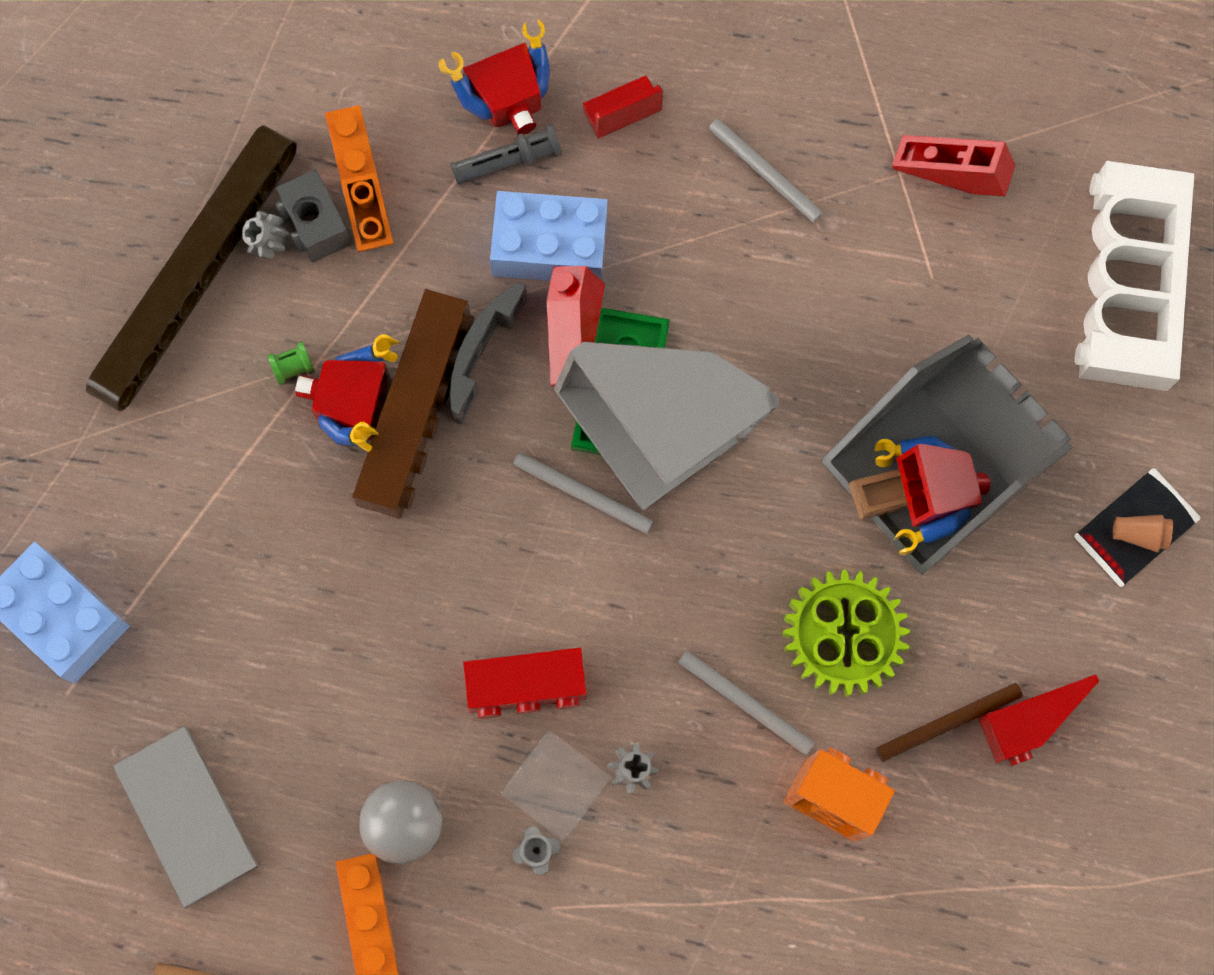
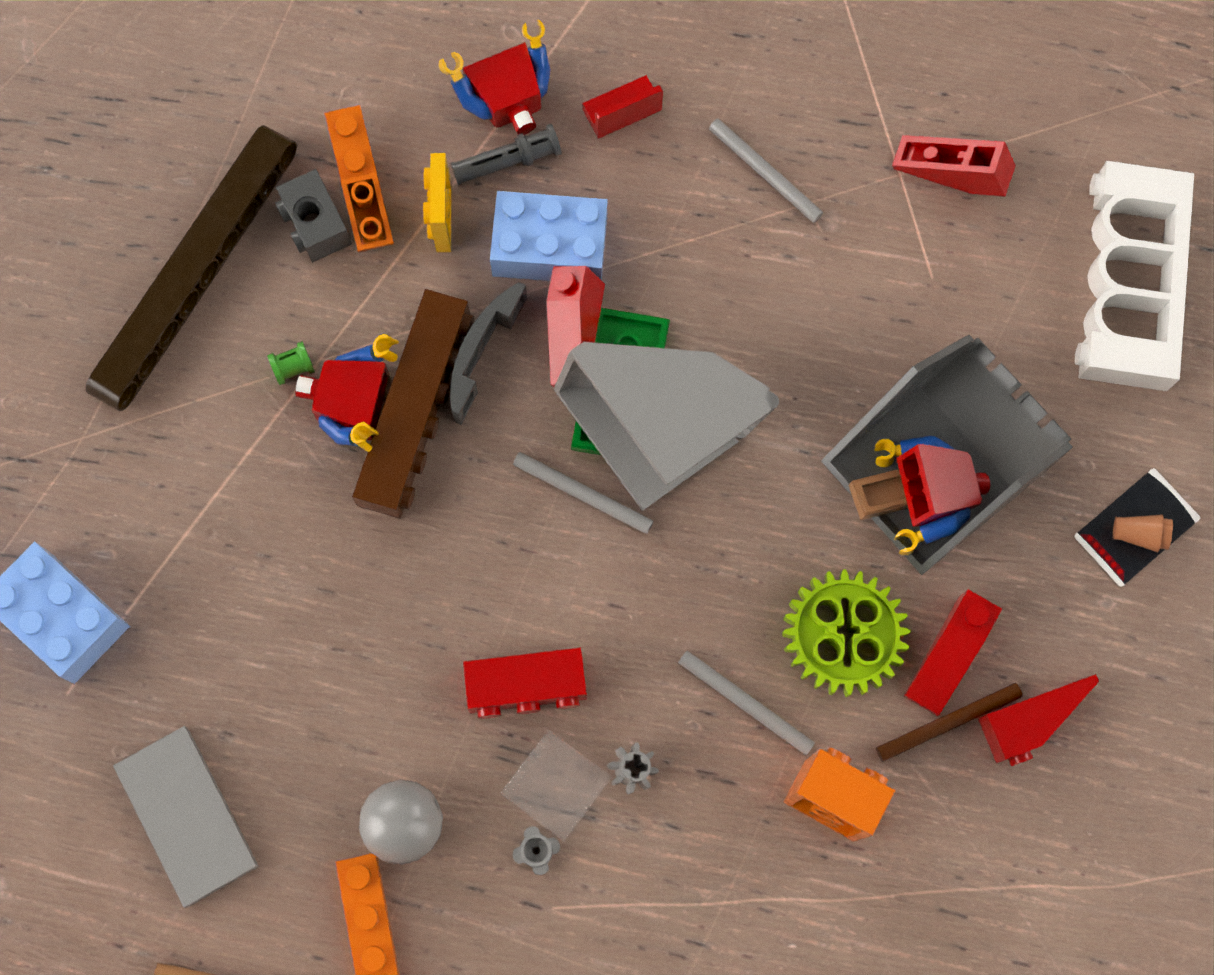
(265, 235): light grey gear -> none
(439, 205): none -> yellow plate
(953, 651): none -> red slope

